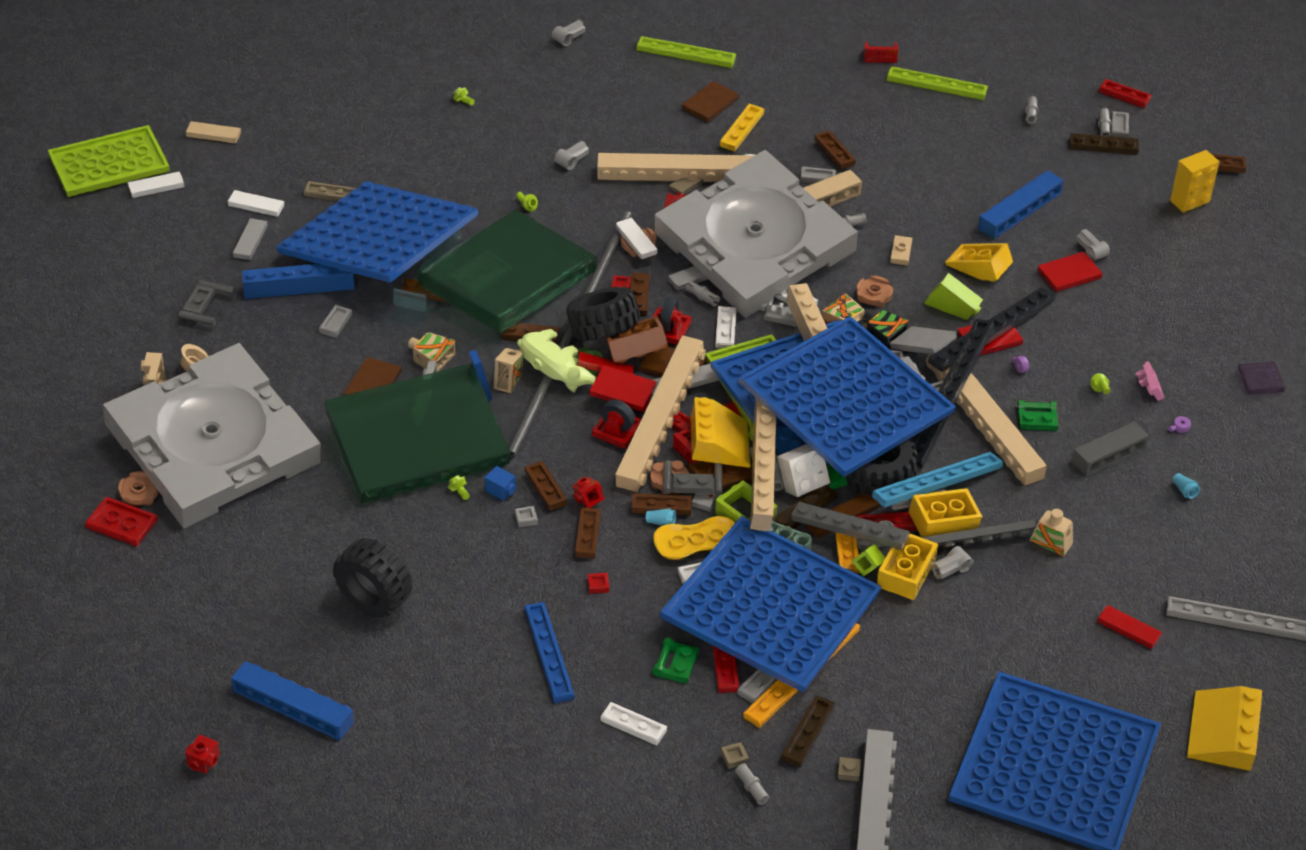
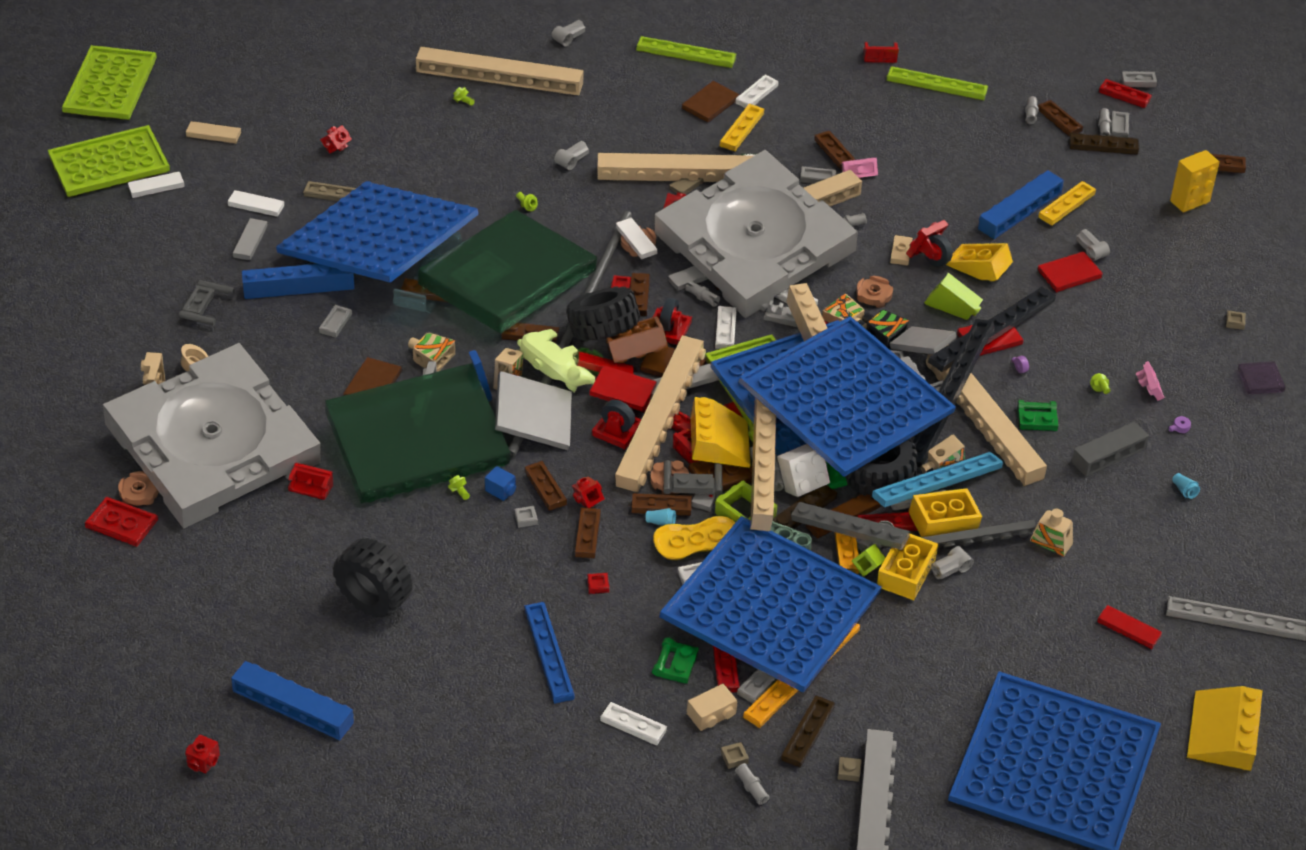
(109, 82): none -> lime plate
(310, 481): none -> red hinge
(336, 139): none -> red brick
(499, 71): none -> tan brick
(533, 410): none -> light grey tile
(712, 707): none -> tan brick
(757, 91): none -> white tile
(862, 167): none -> bright pink plate
(932, 244): none -> plate
(944, 454): none -> tan torso
(1060, 117): none -> reddish brown tile
(1067, 203): none -> yellow plate
(1139, 79): none -> light grey plate
(1235, 320): none -> dark tan tile

